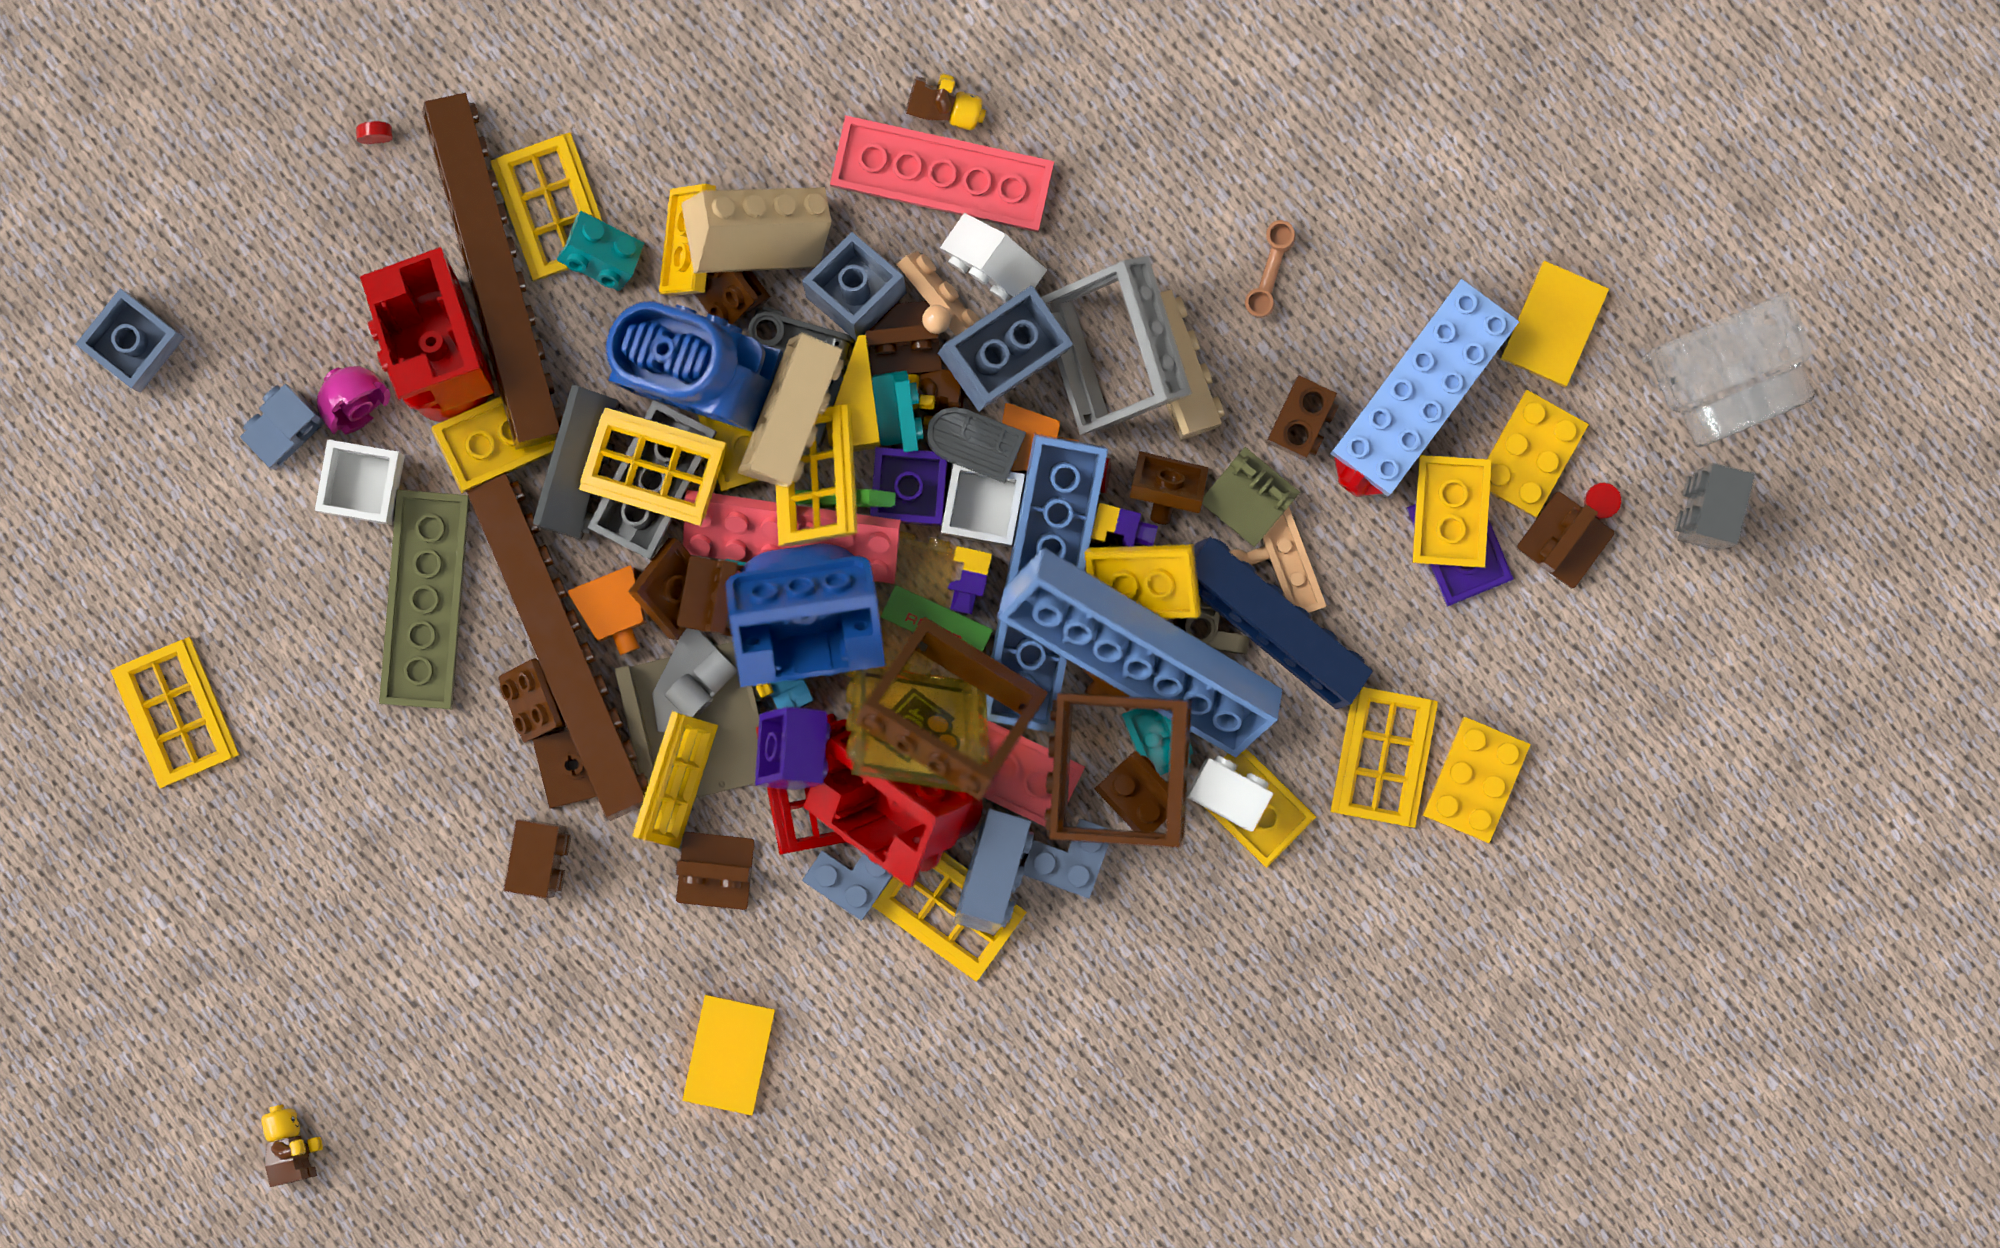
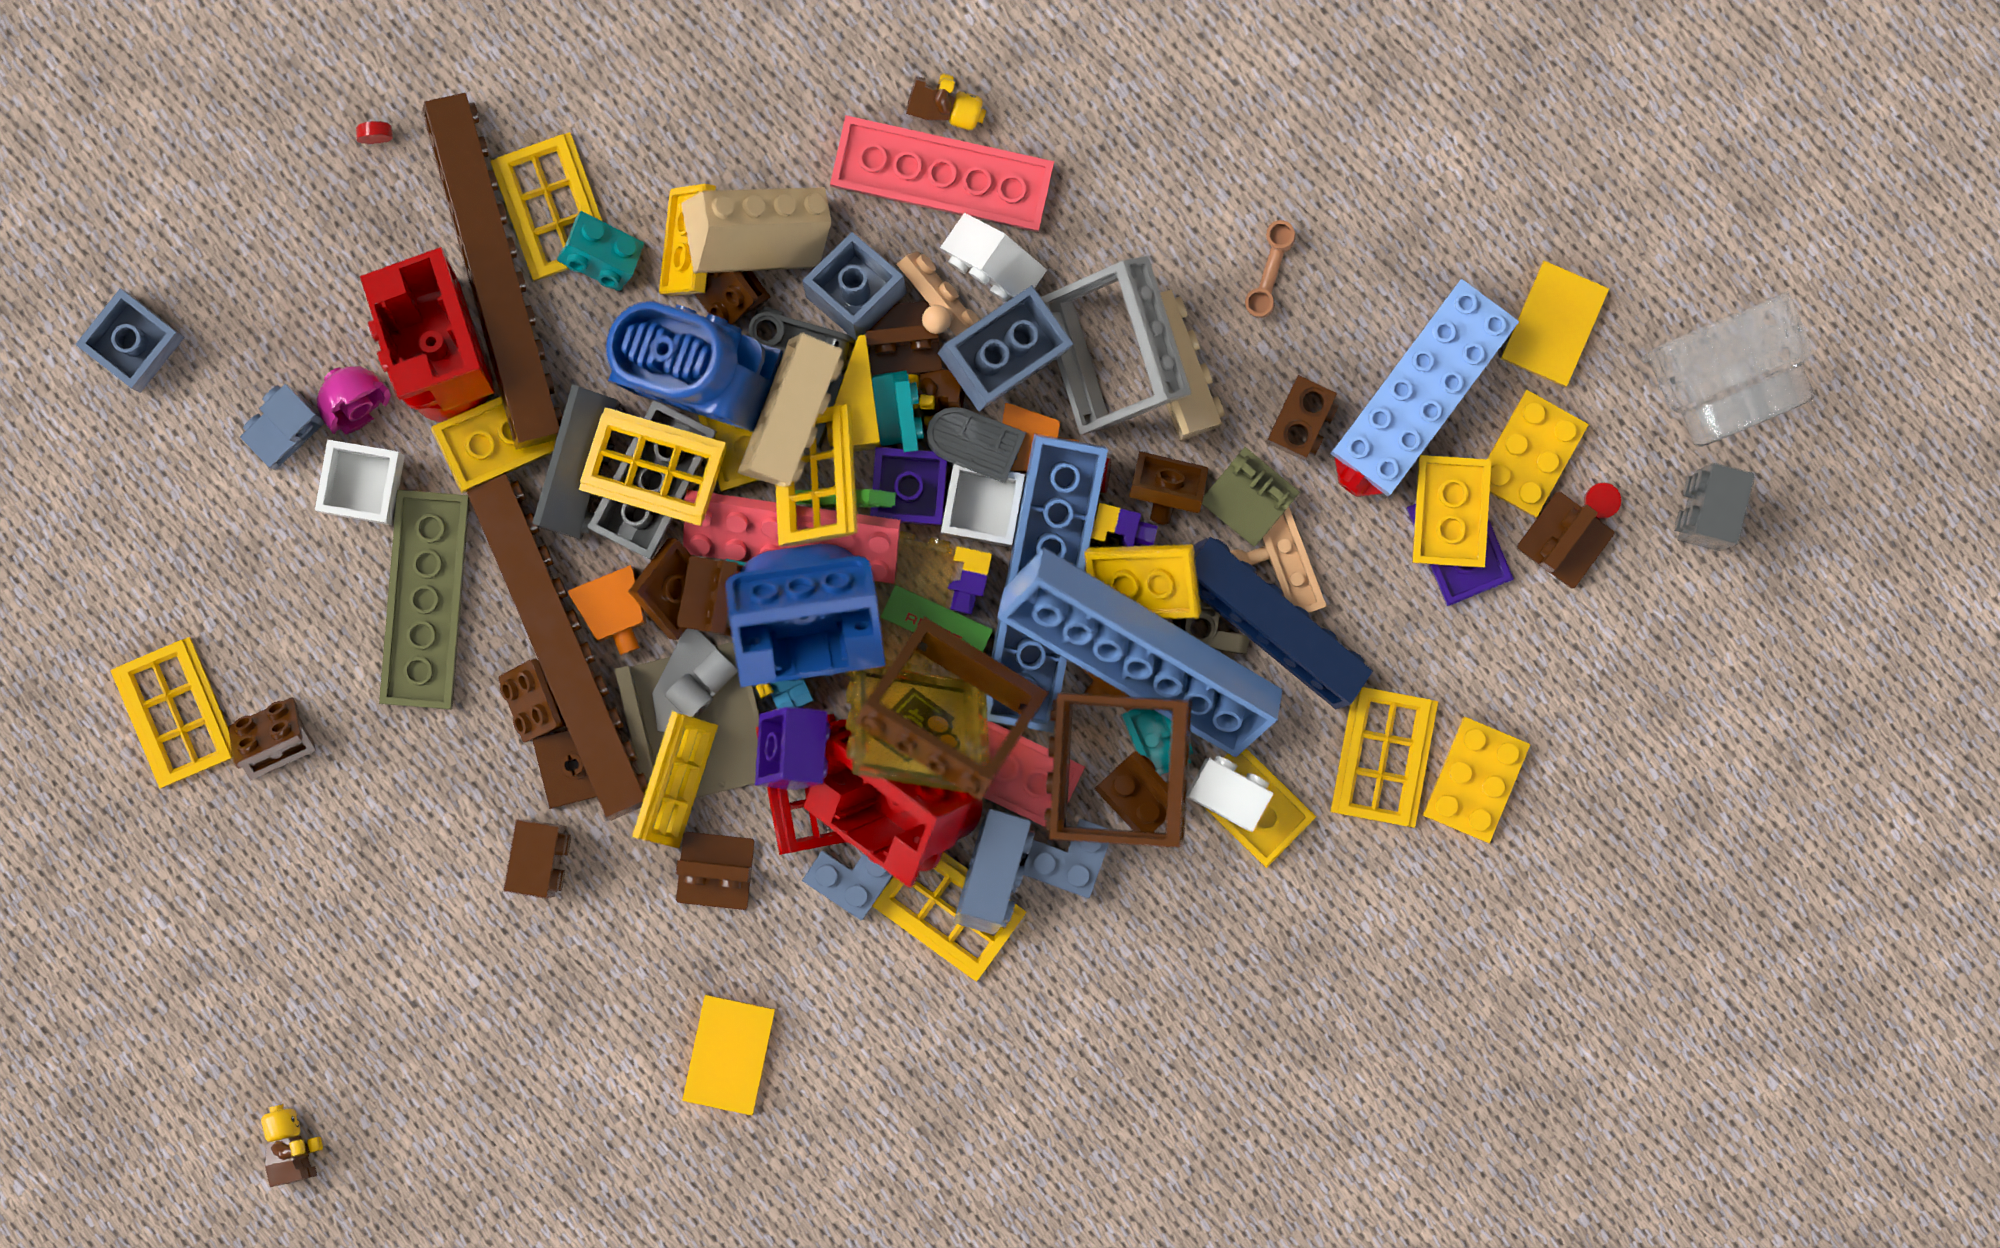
(269, 739): none -> reddish brown bracket

